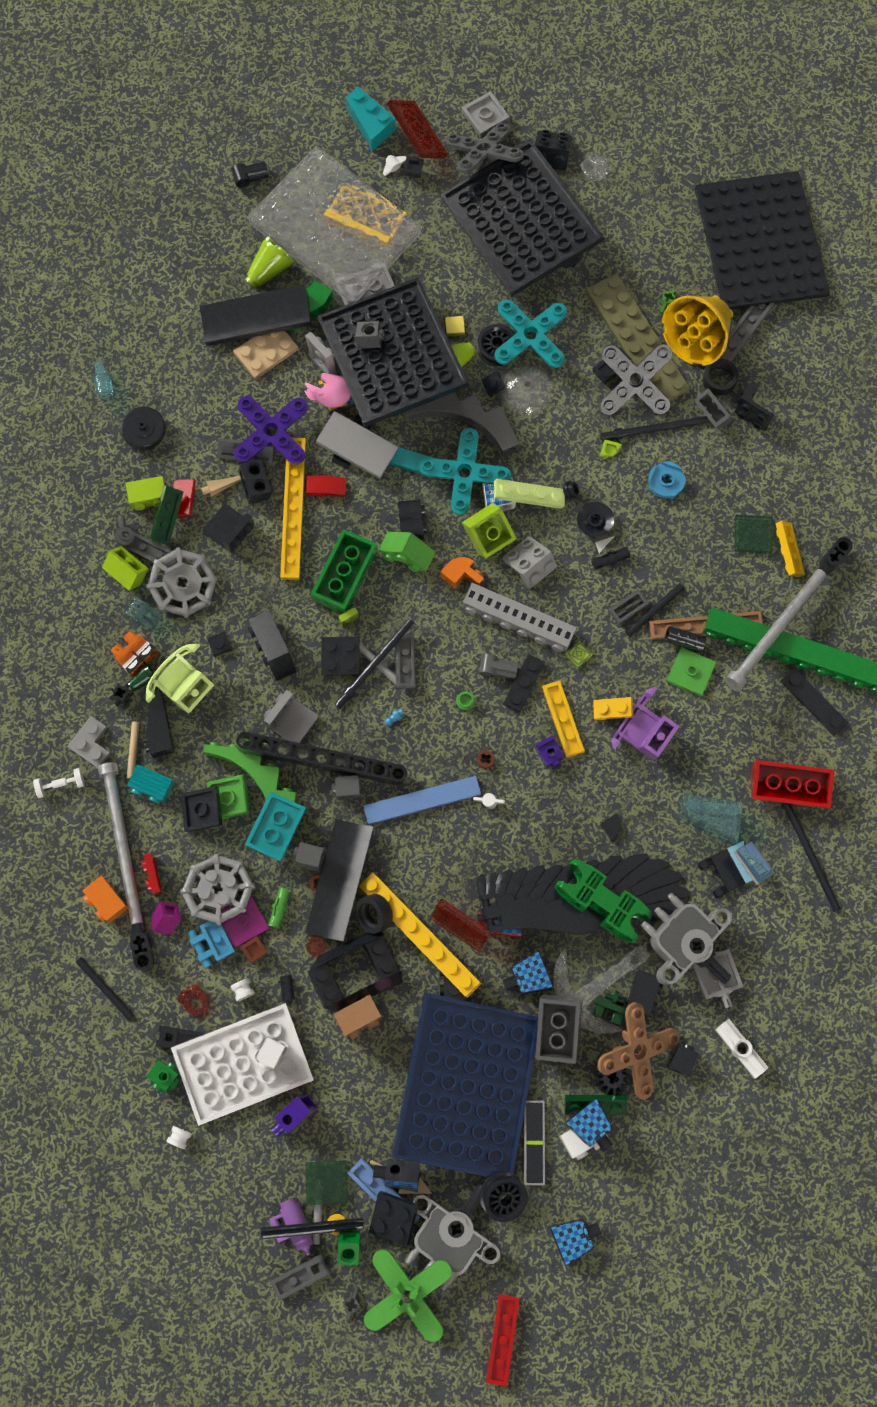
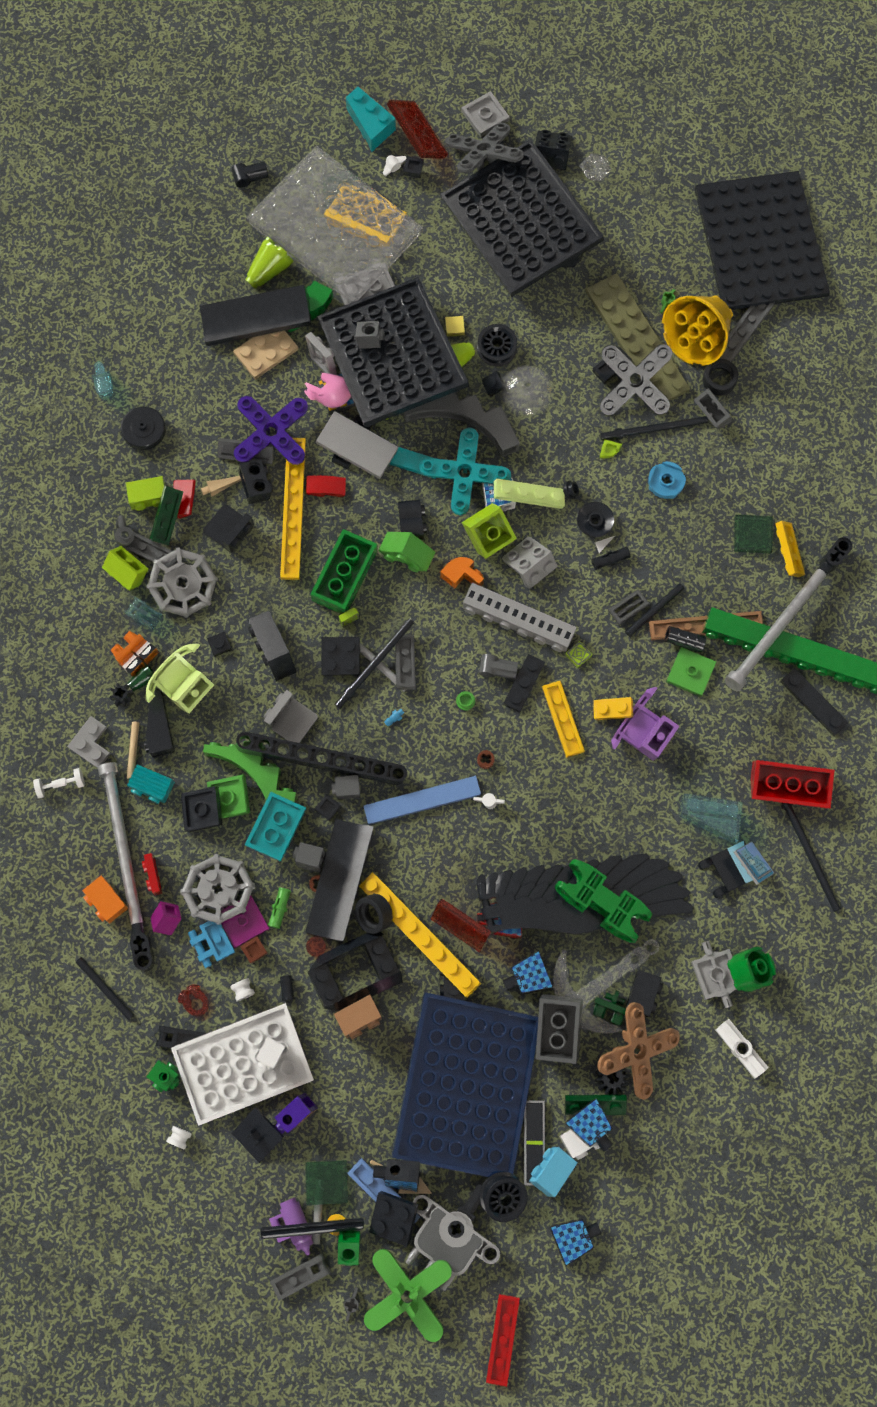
(257, 1134): none -> black piece
(327, 807): none -> black tile
(539, 326): teal piece -> none
(549, 760): dark purple brick -> none
(552, 1171): none -> medium azure brick
(611, 826): black tile -> none
(676, 937): piece -> none
(683, 1059): black brick -> none
(752, 411): black bracket -> none
(752, 969): none -> green brick

